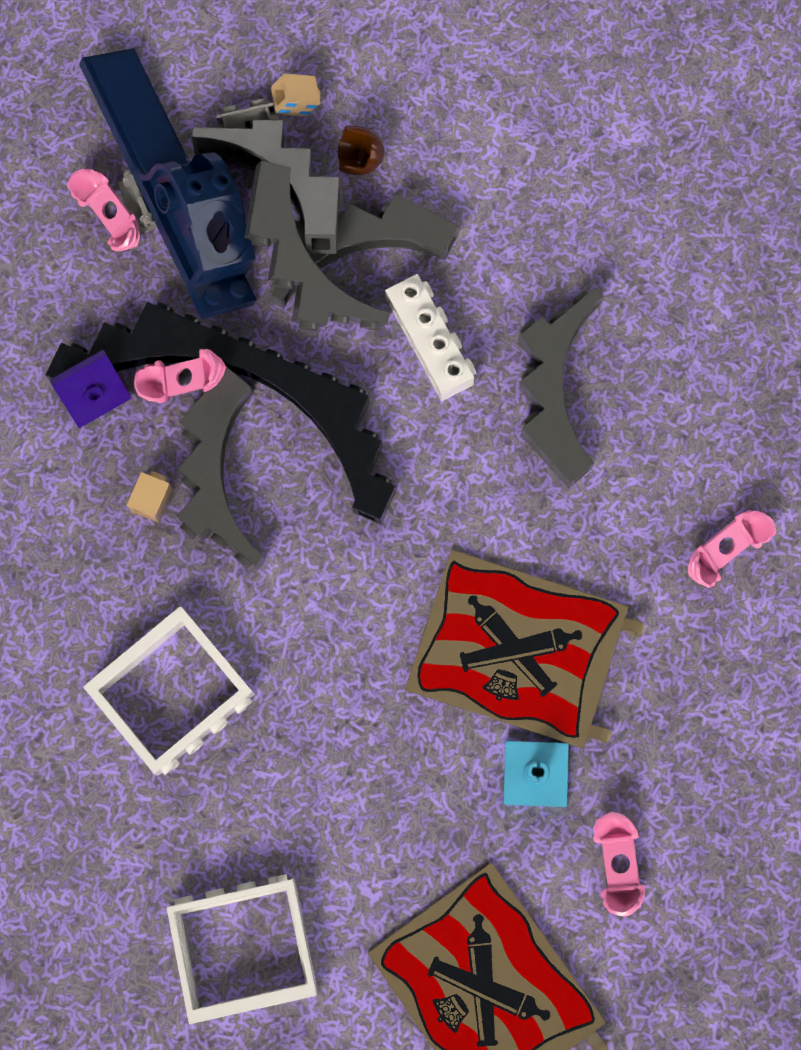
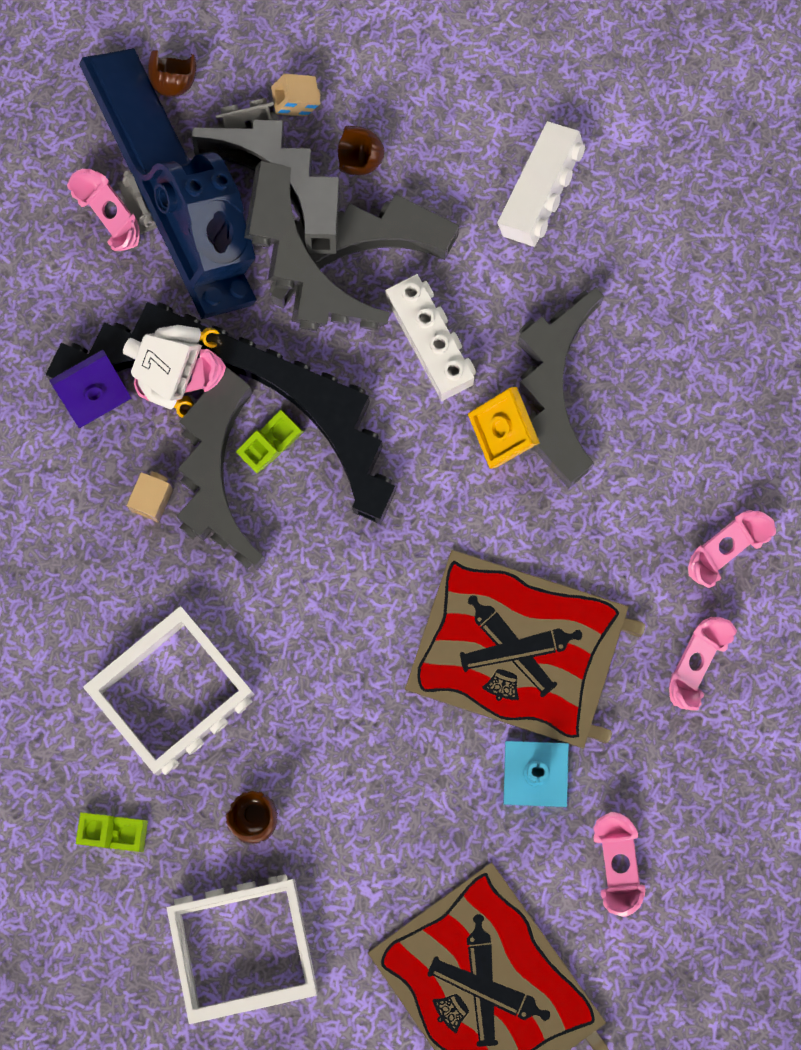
(111, 832): none -> lime slope
(166, 363): none -> white torso
(171, 75): none -> reddish brown hair
(252, 817): none -> reddish brown hair
(270, 441): none -> lime slope
(503, 427): none -> yellow plate
(541, 184): none -> white brick
(707, 638): none -> bright pink piece

